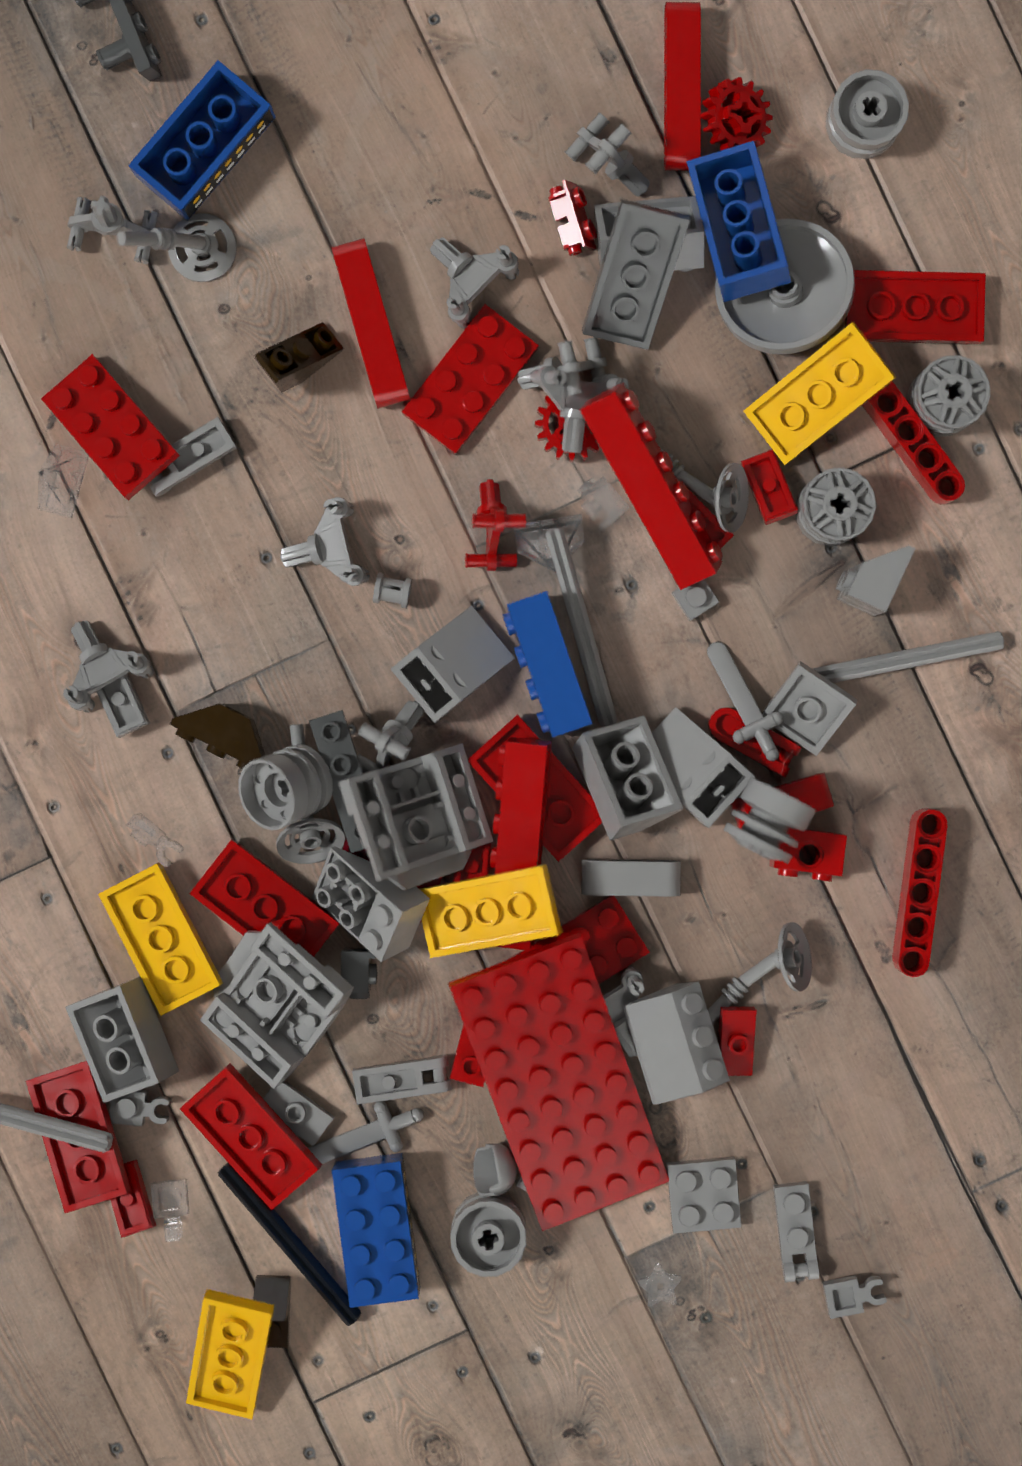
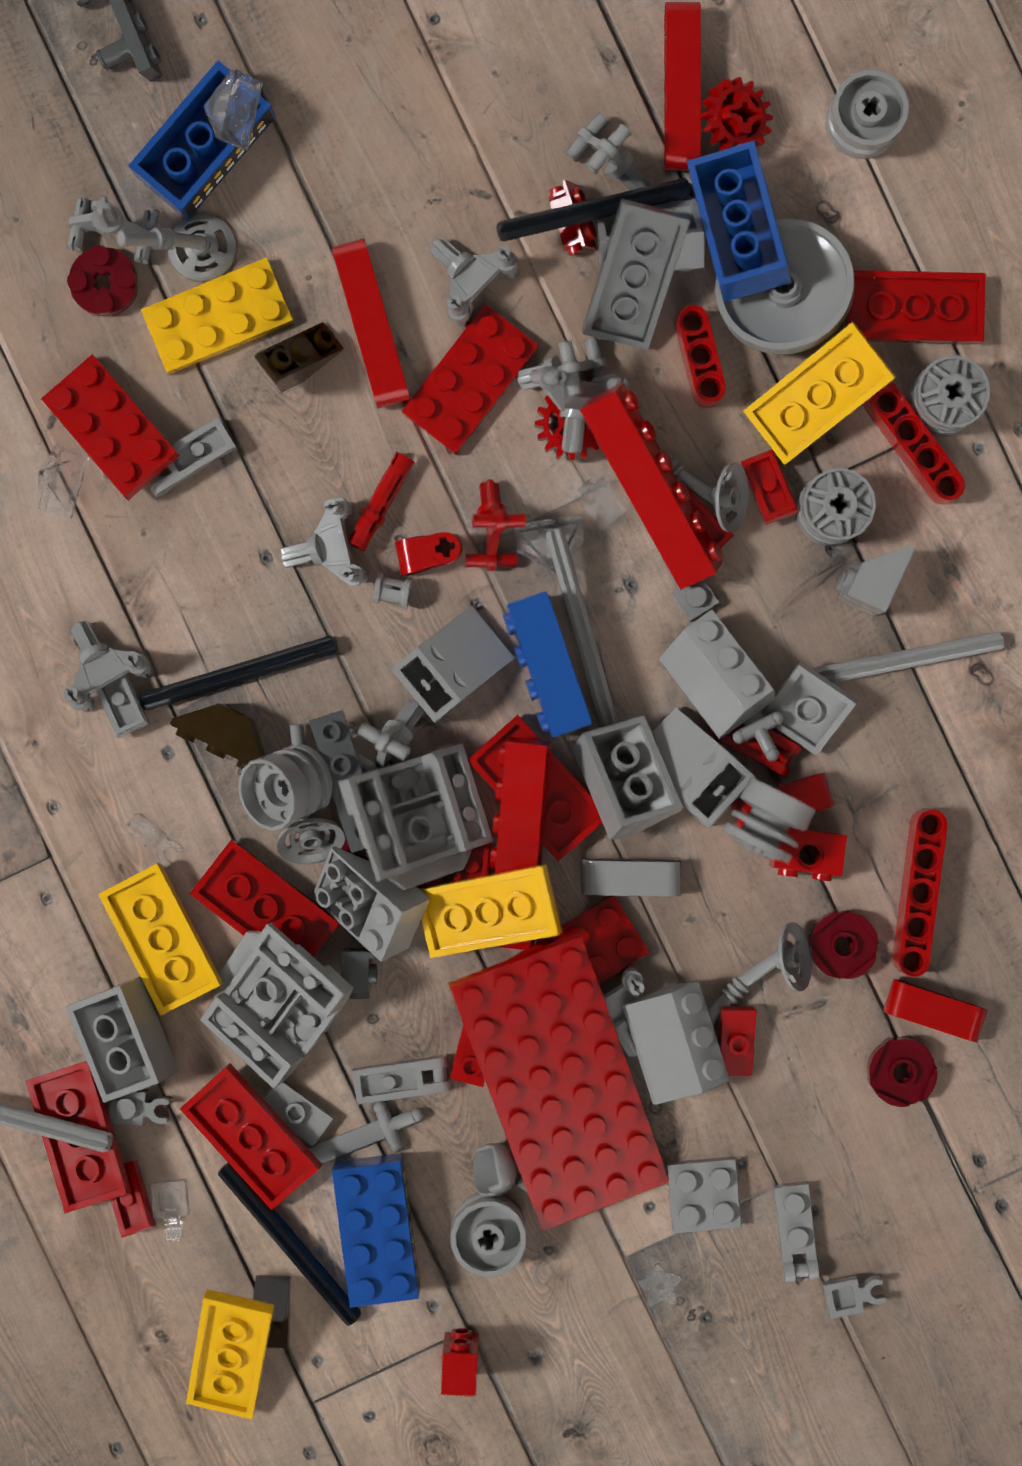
(83, 282): none -> dark red plate
(217, 316): none -> yellow plate
(234, 108): none -> clear slope
(238, 673): none -> black axle
(373, 514): none -> red pin
(421, 553): none -> red piece
(459, 1363): none -> red brick
(590, 210): none -> black axle
(704, 340): none -> red beam
(716, 675): none -> light grey slope
(841, 964): none -> dark red plate
(909, 1089): none -> dark red plate
(935, 1010): none -> red beam

